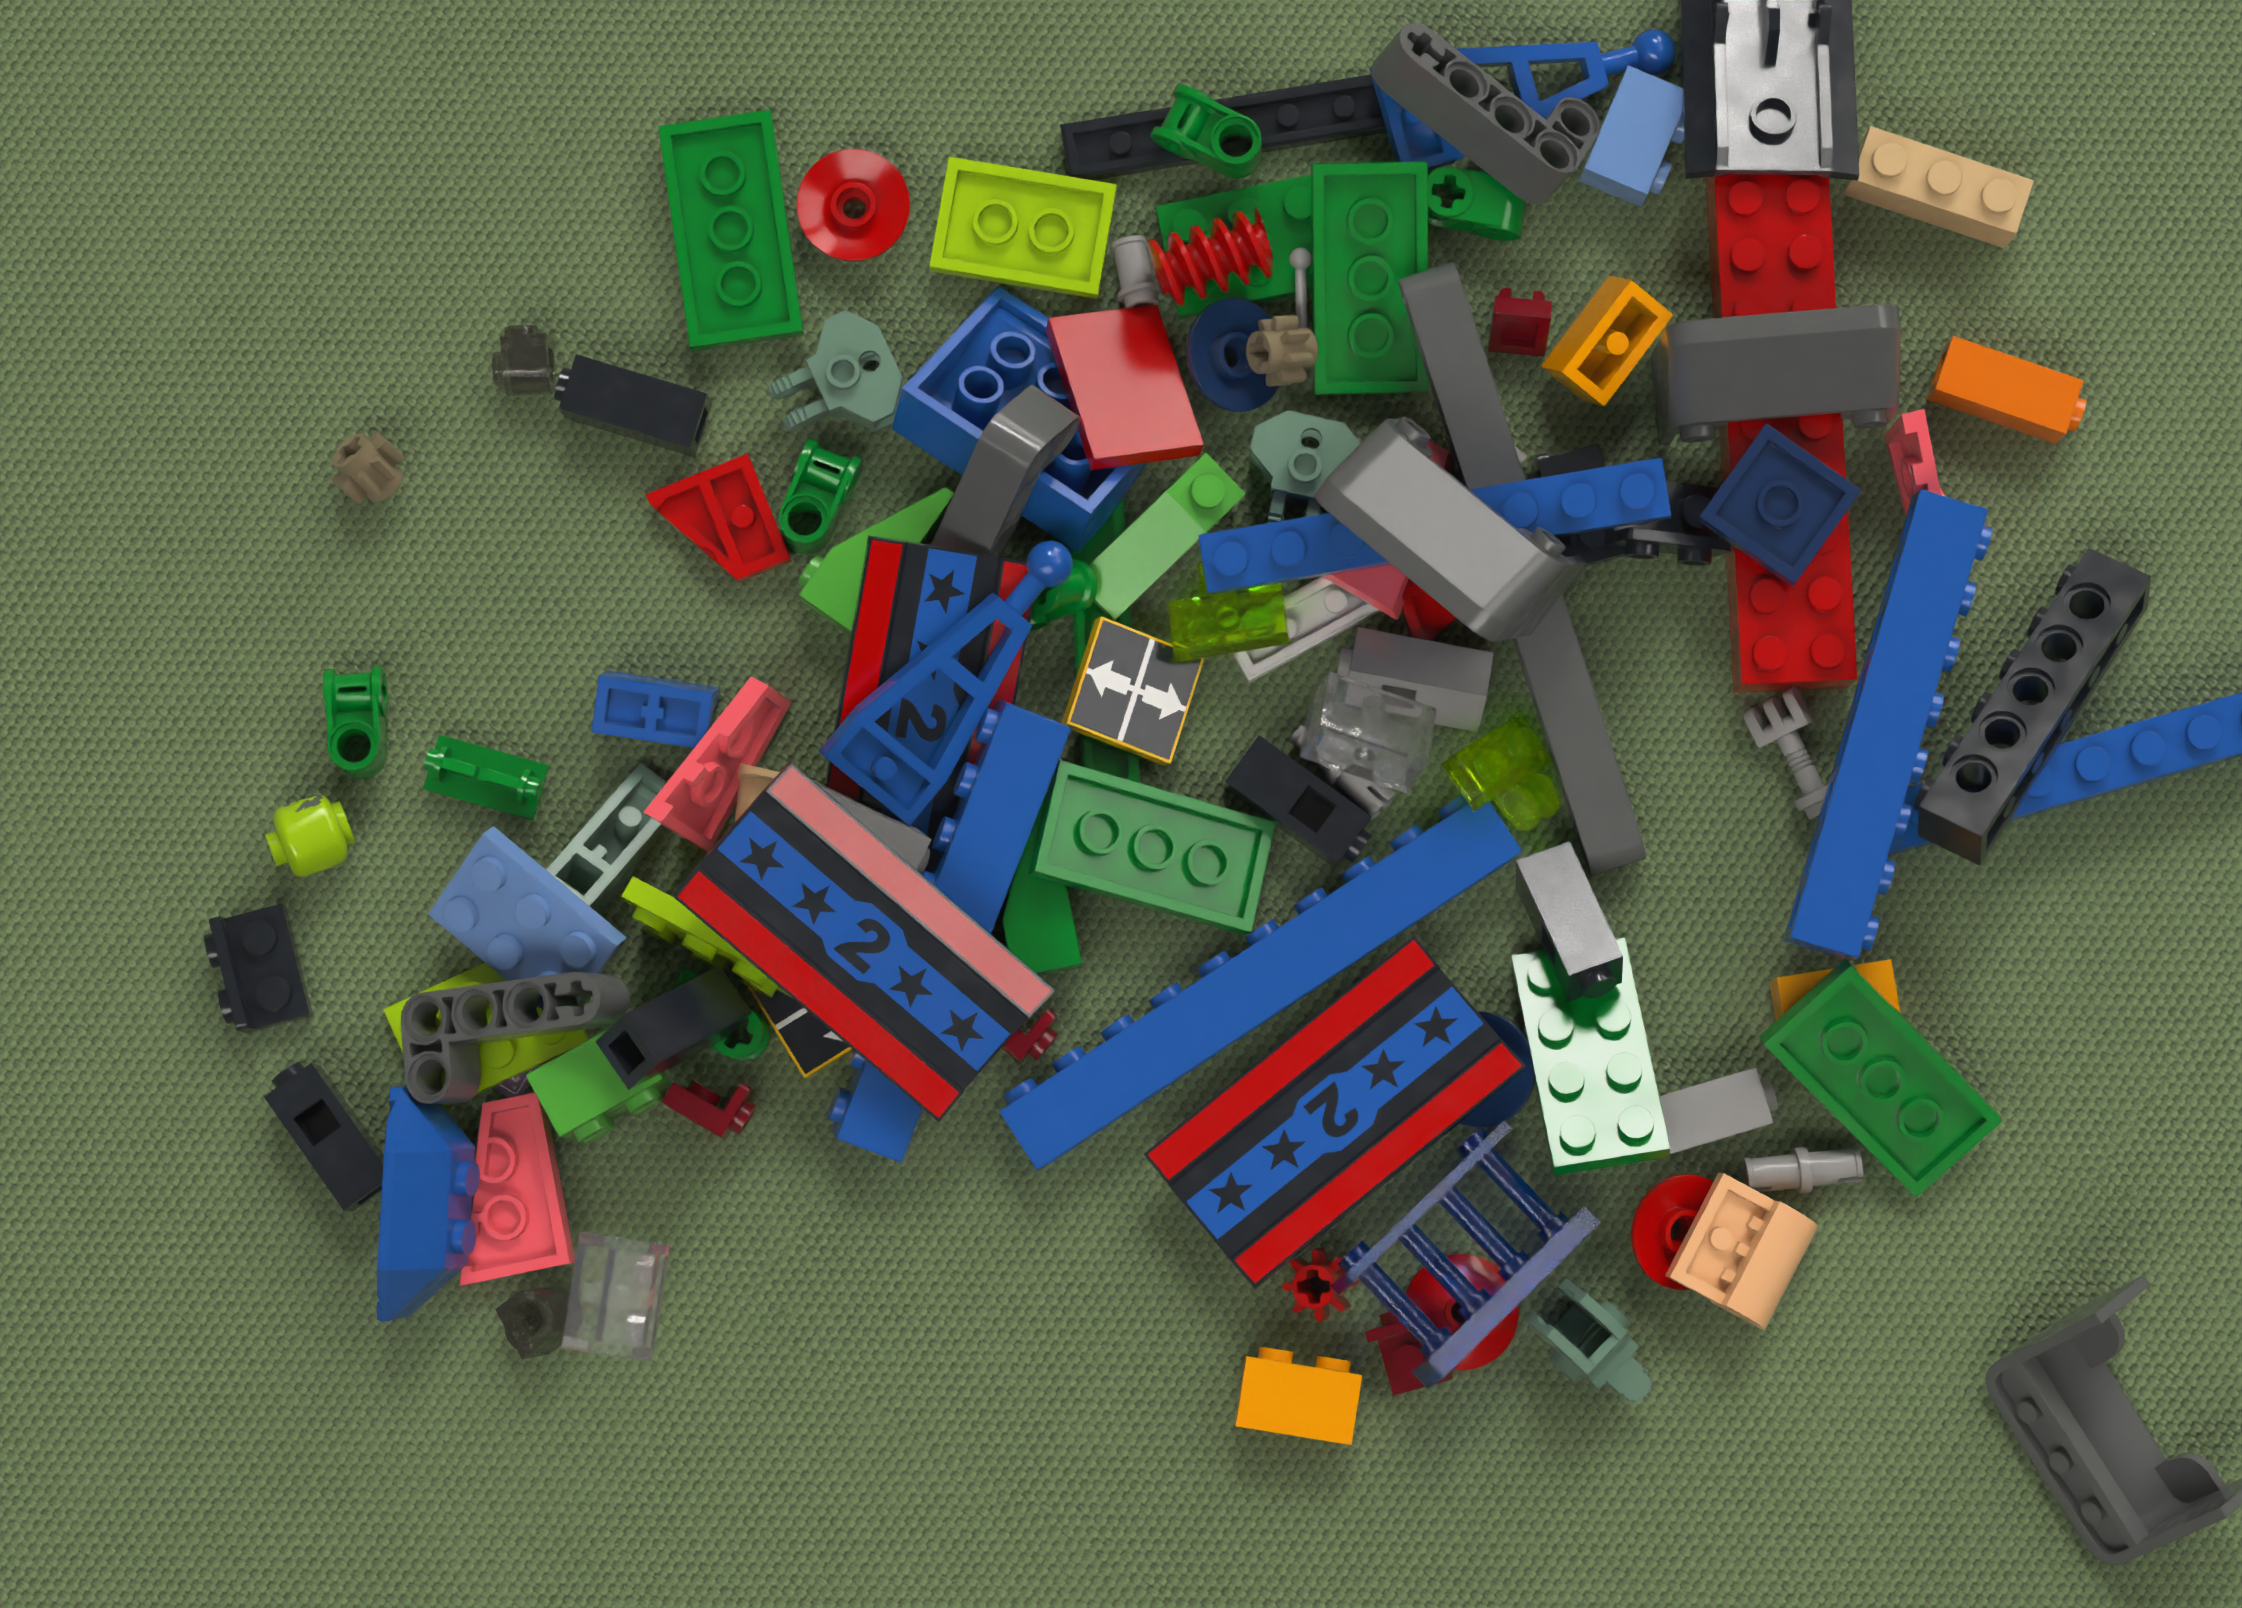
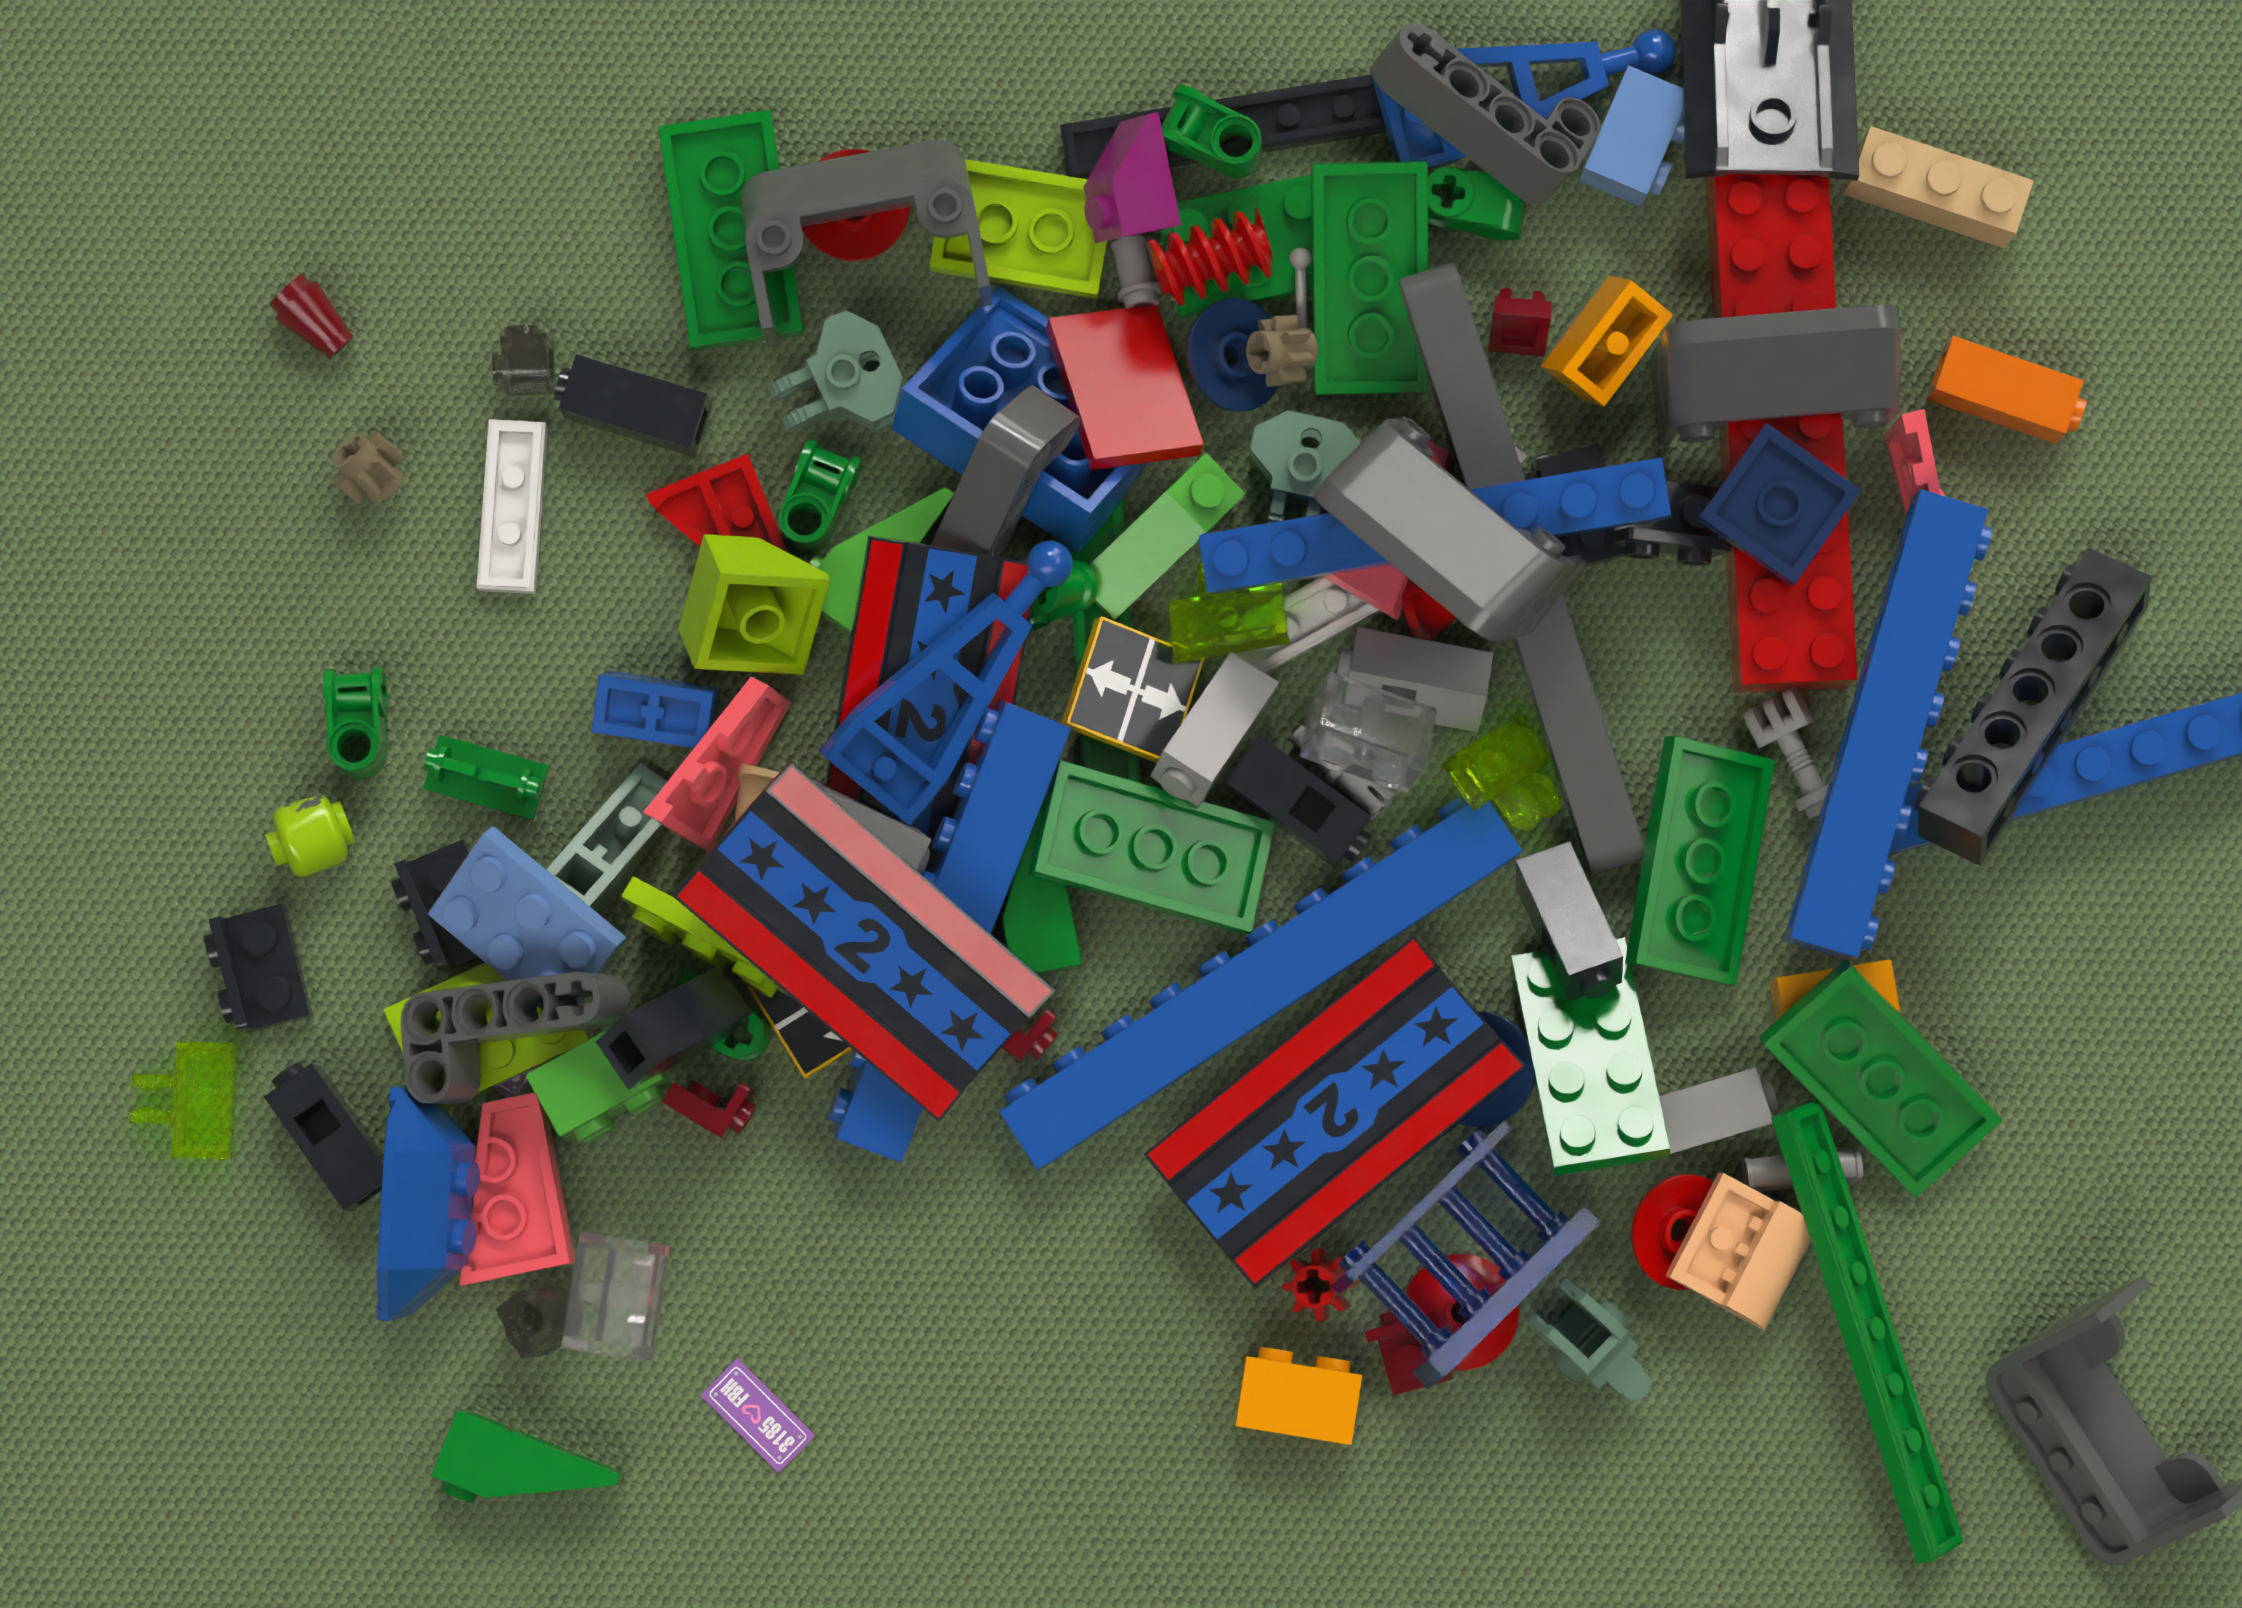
(202, 1100): none -> clear neon green hinge
(311, 316): none -> dark red cone
(418, 890): none -> black bracket
(502, 1461): none -> green slope
(512, 506): none -> white tile
(751, 607): none -> lime slope
(757, 1415): none -> medium lavender sticker
(789, 198): none -> dark grey windscreen
(1132, 183): none -> magenta slope
(1214, 730): none -> light grey brick
(1700, 861): none -> green plate
(1867, 1331): none -> green tile

